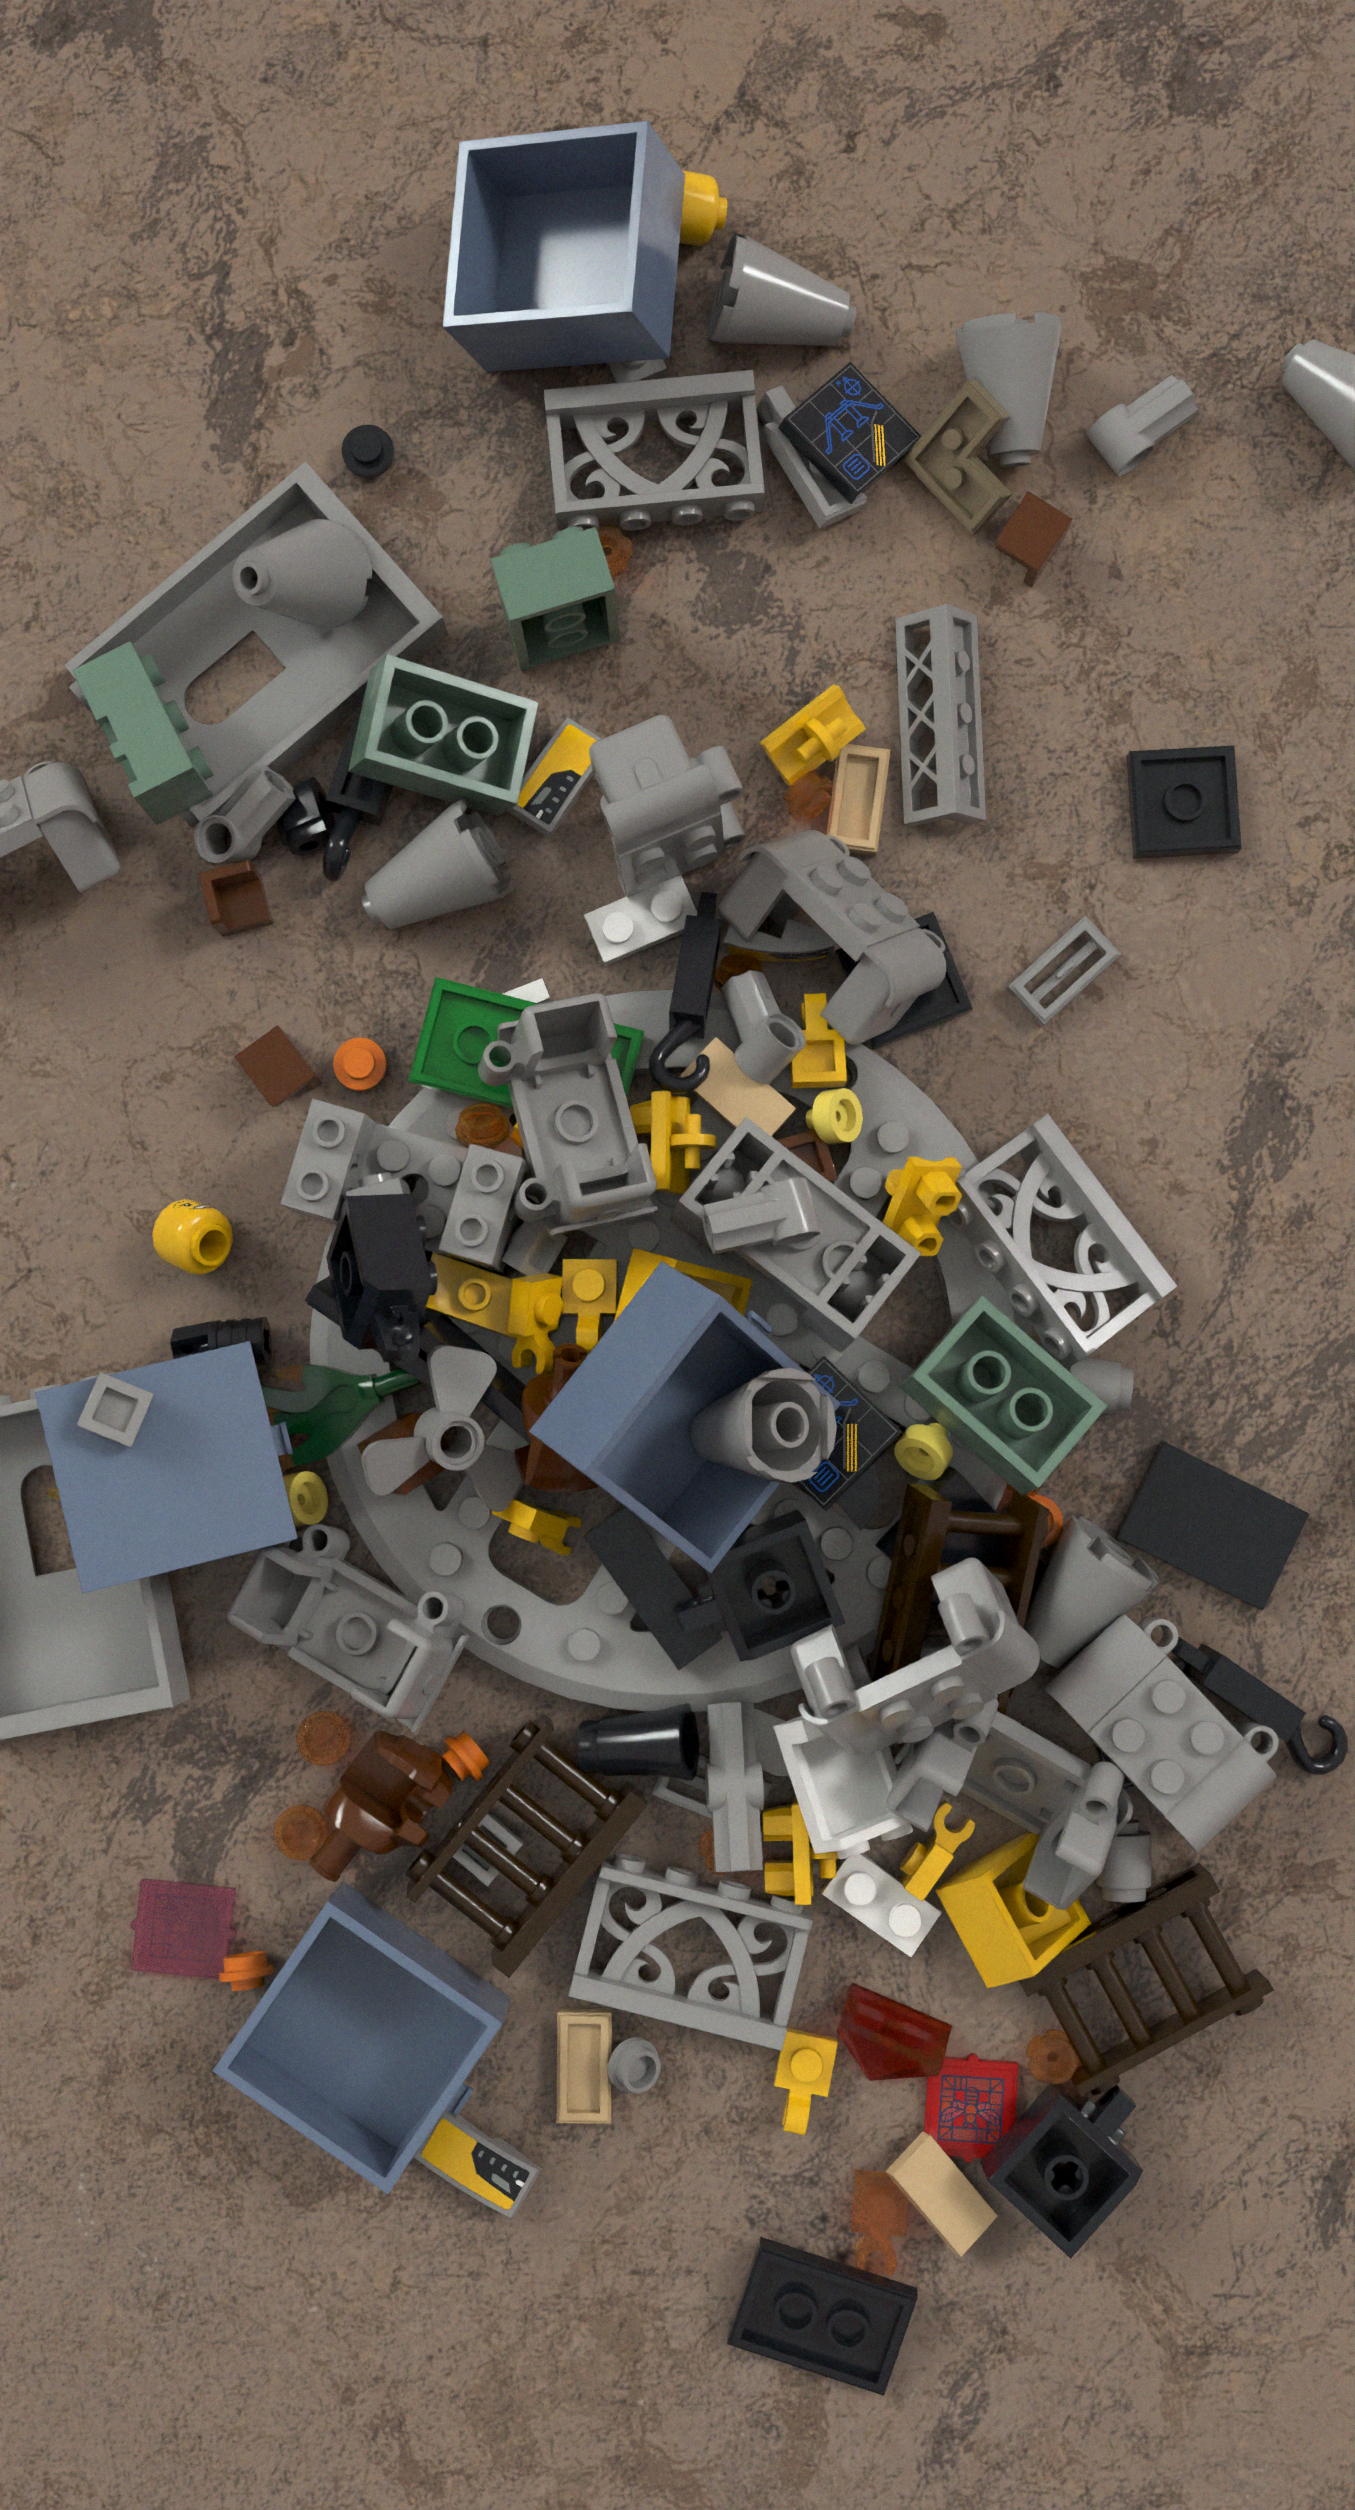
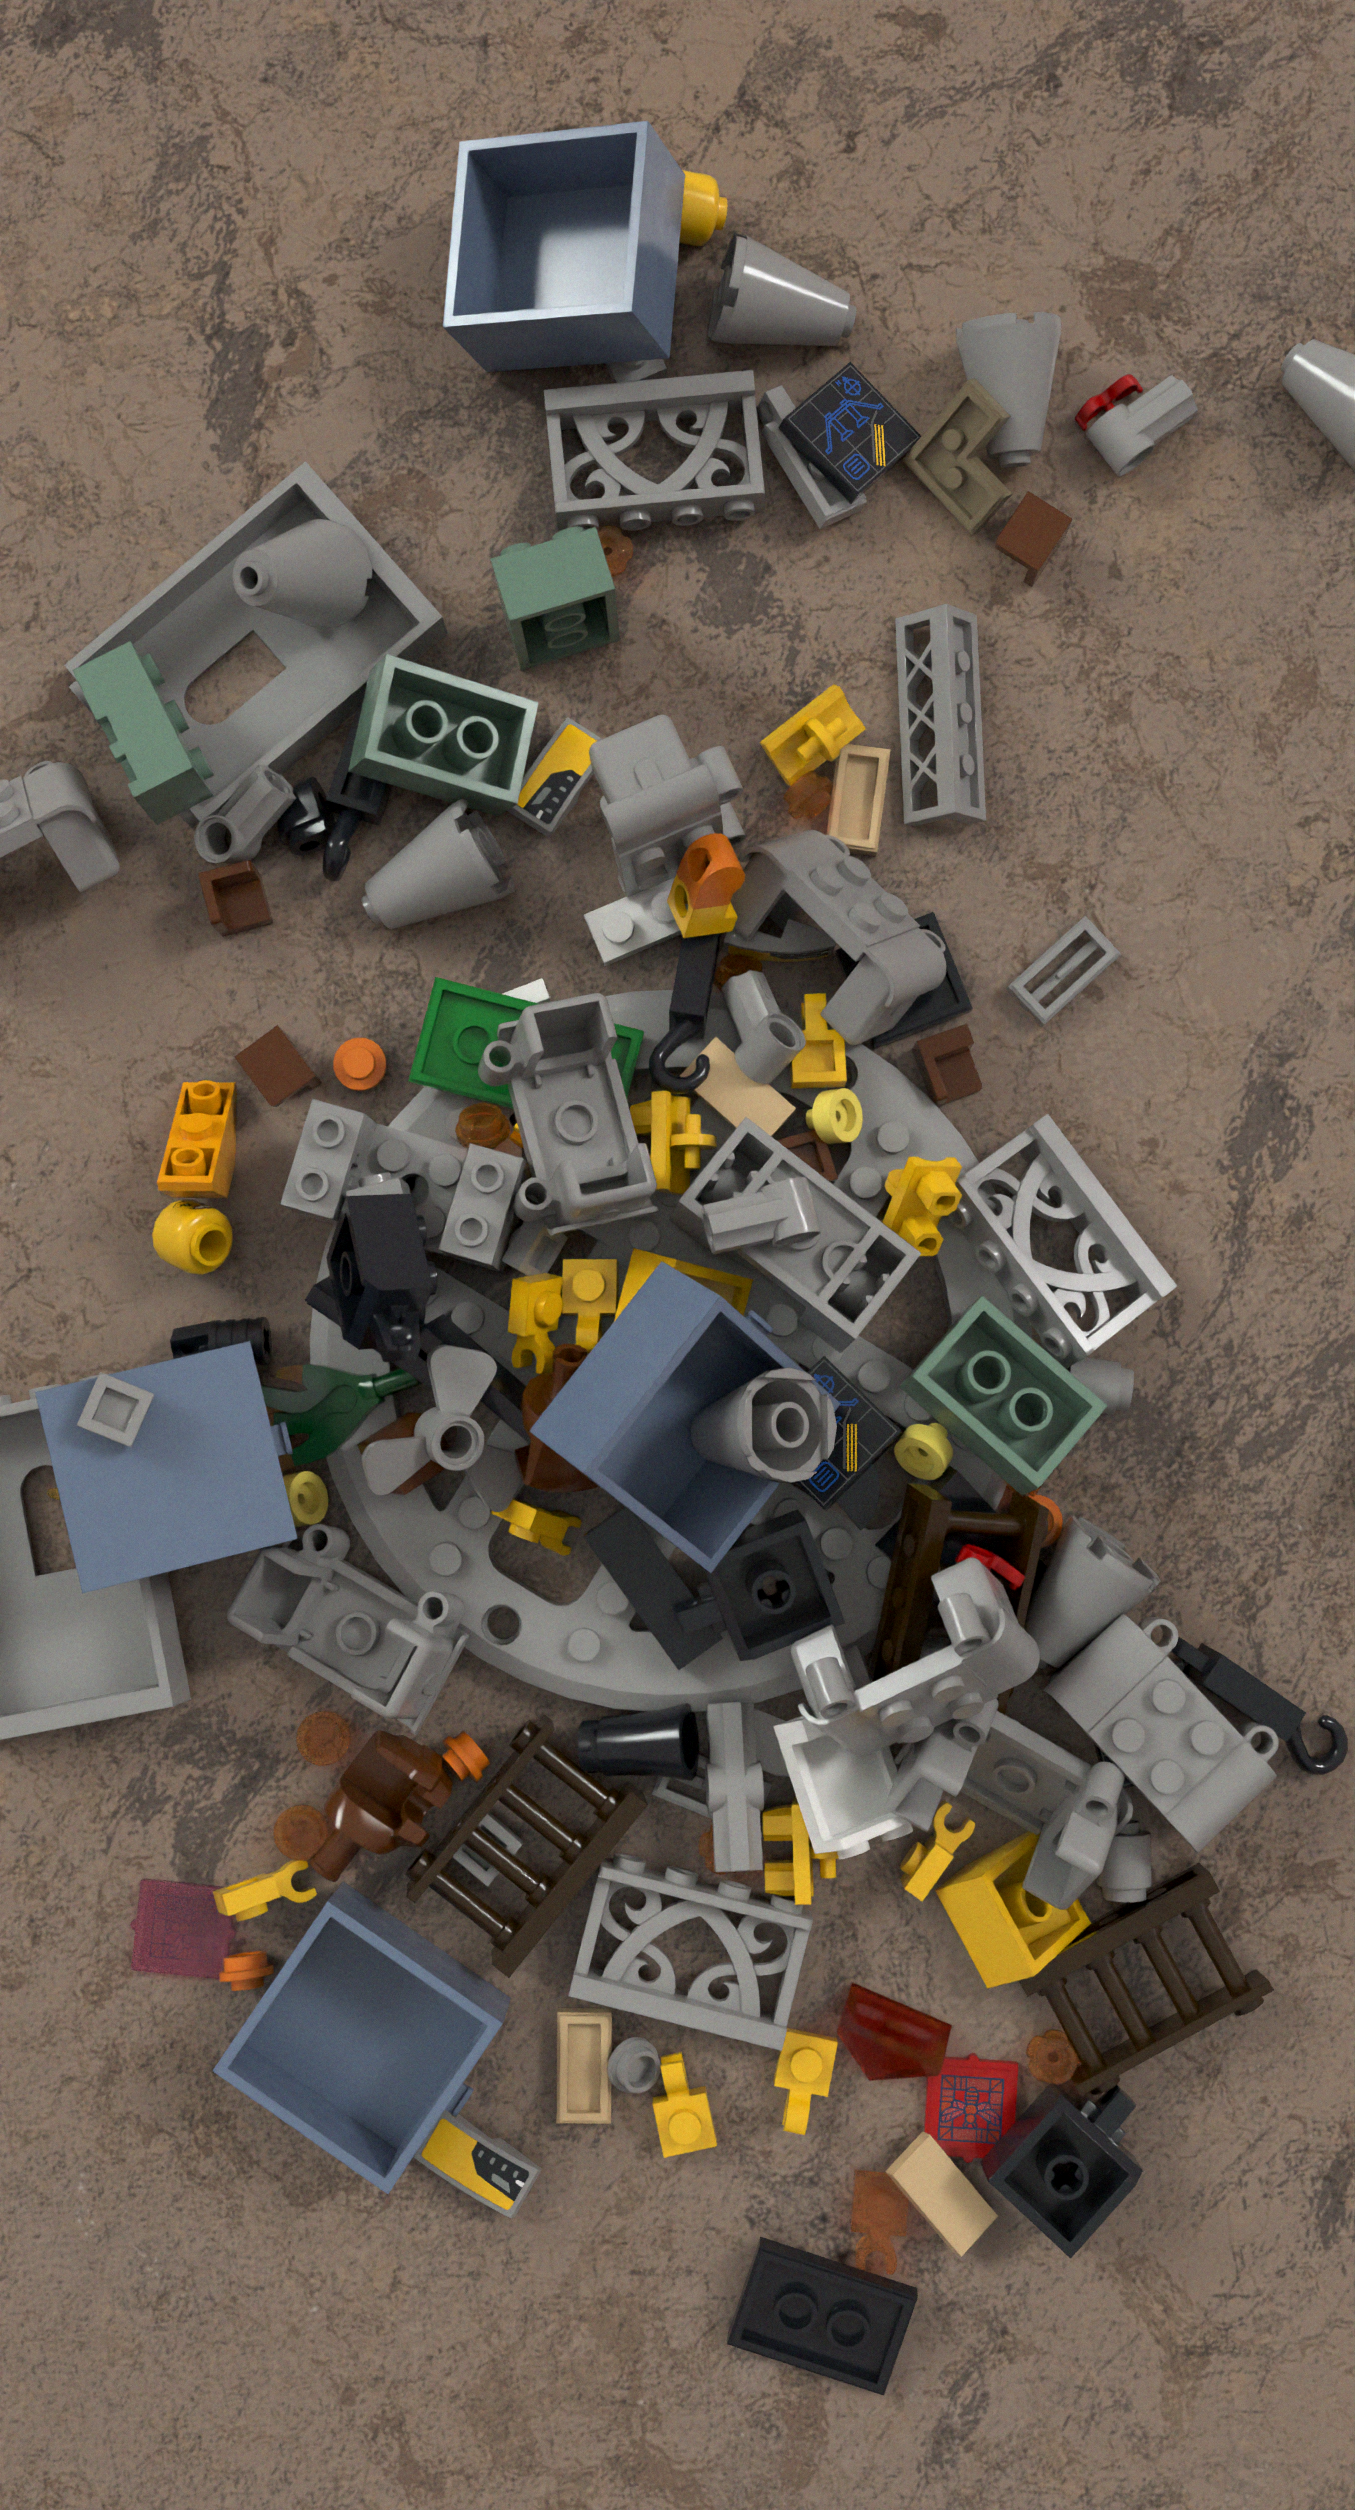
(201, 1142): none -> light orange slope
(250, 1896): none -> yellow plate
(367, 451): black plate -> none
(471, 1295): yellow plate -> none
(683, 2113): none -> yellow plate
(706, 883): none -> orange leg
(881, 1902): white plate -> none
(947, 1065): none -> reddish brown panel
(994, 1562): none -> red piece
(1121, 388): none -> red piece
(1183, 802): black tile -> none
(1211, 1525): black tile -> none

